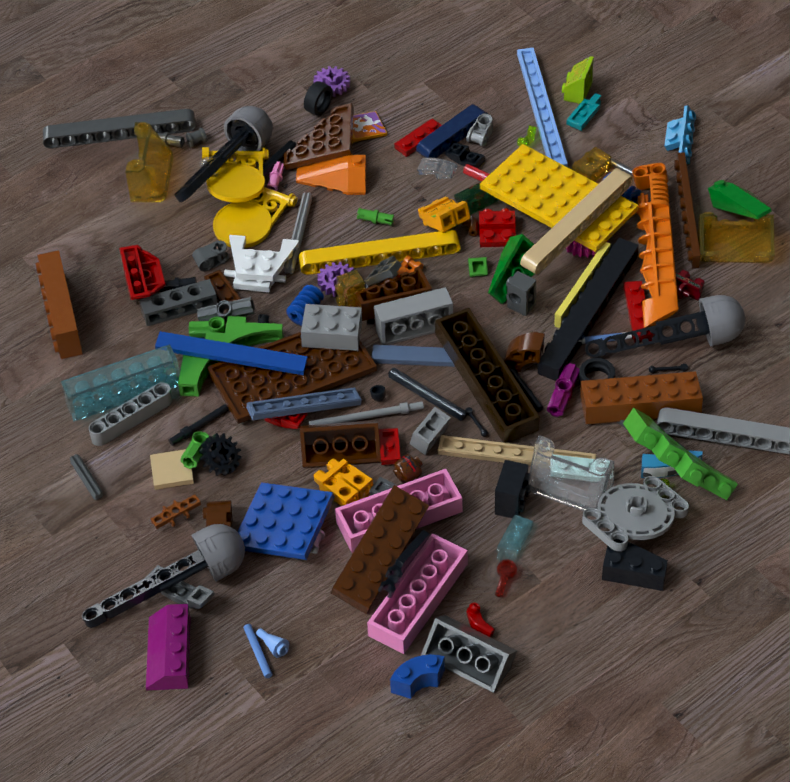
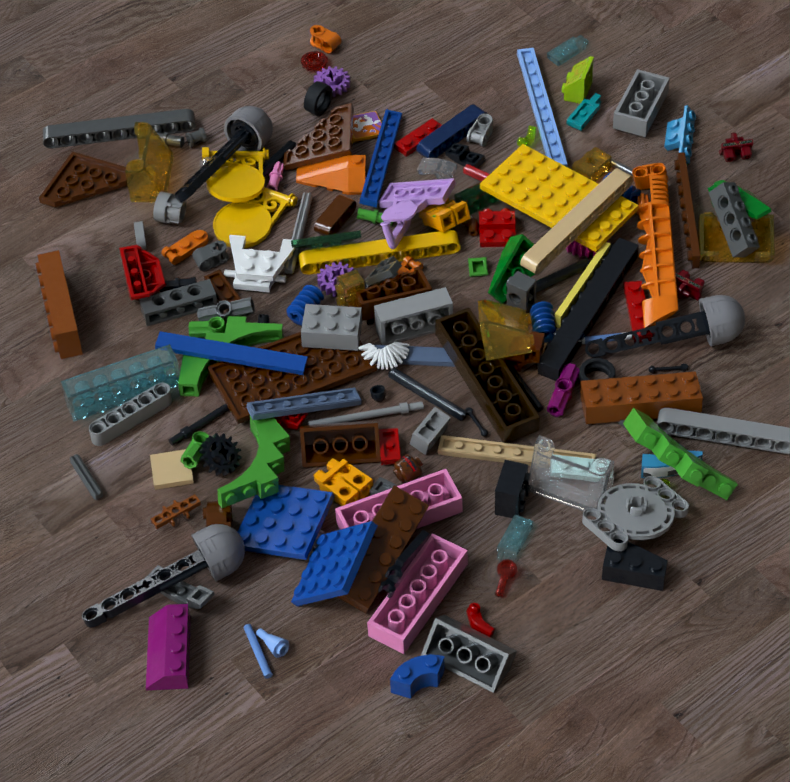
(82, 178): none -> reddish brown plate
(140, 235): none -> light grey beam
(168, 209): none -> light grey piece
(185, 246): none -> orange plate
(261, 476): none -> bright green arch
(308, 58): none -> clear red gear
(324, 38): none -> orange piece
(331, 240): none -> clear green wing
(334, 564): none -> blue plate
(335, 215): none -> reddish brown beam
(380, 158): none -> blue tile
(386, 356): none -> white hair
(406, 200): none -> lavender plate
(504, 329): none -> clear yellow windscreen
(543, 319): none -> blue piece
(562, 274): none -> black axle
(567, 50): none -> clear light blue hinge
(641, 103): none -> light grey brick
(734, 219): none -> dark grey brick
(736, 145): none -> dark red hips

